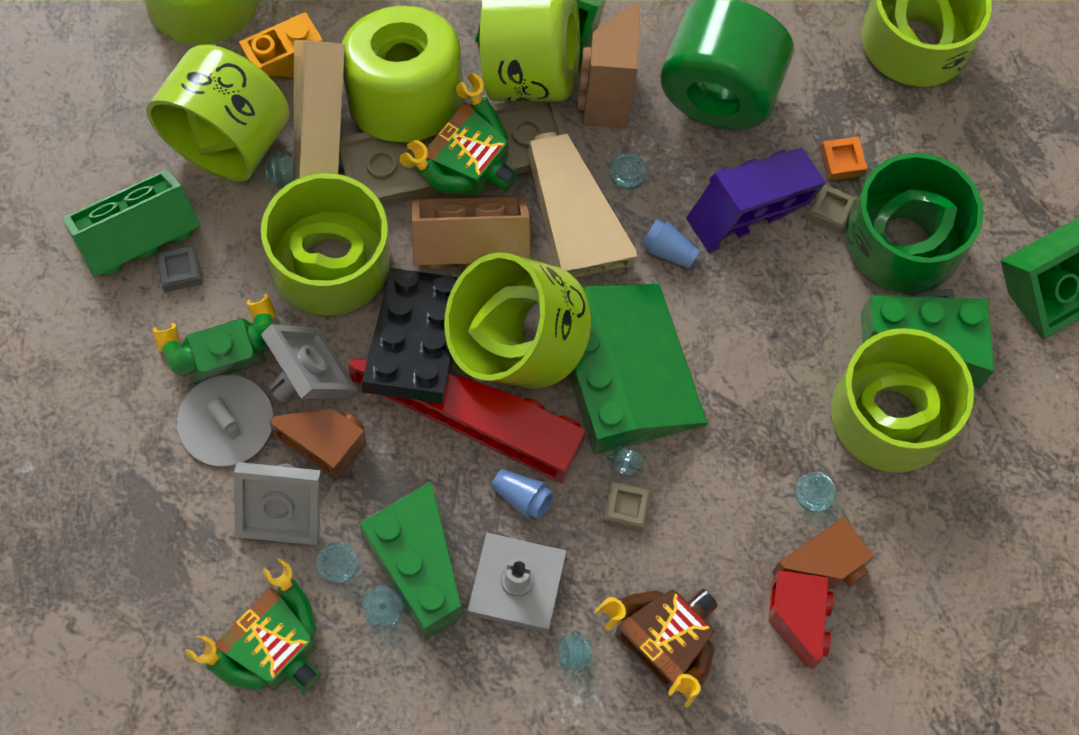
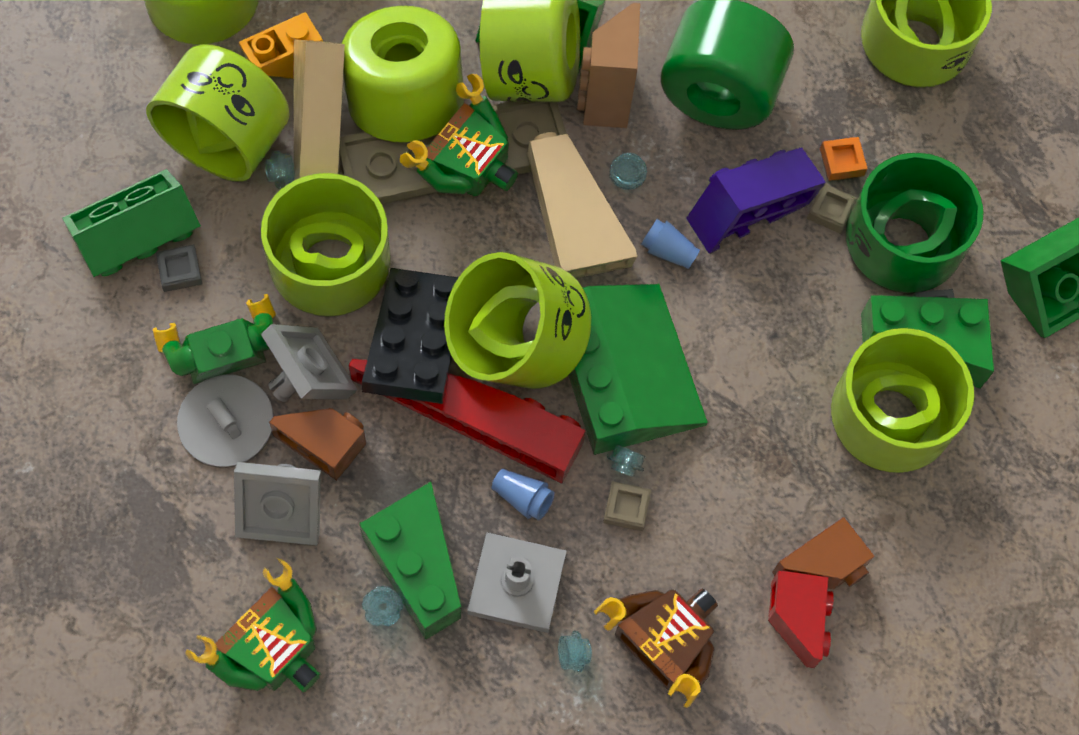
(337, 562): clear light blue plate -> none
(468, 228): medium nougat slope -> none
(815, 492): clear light blue plate -> none

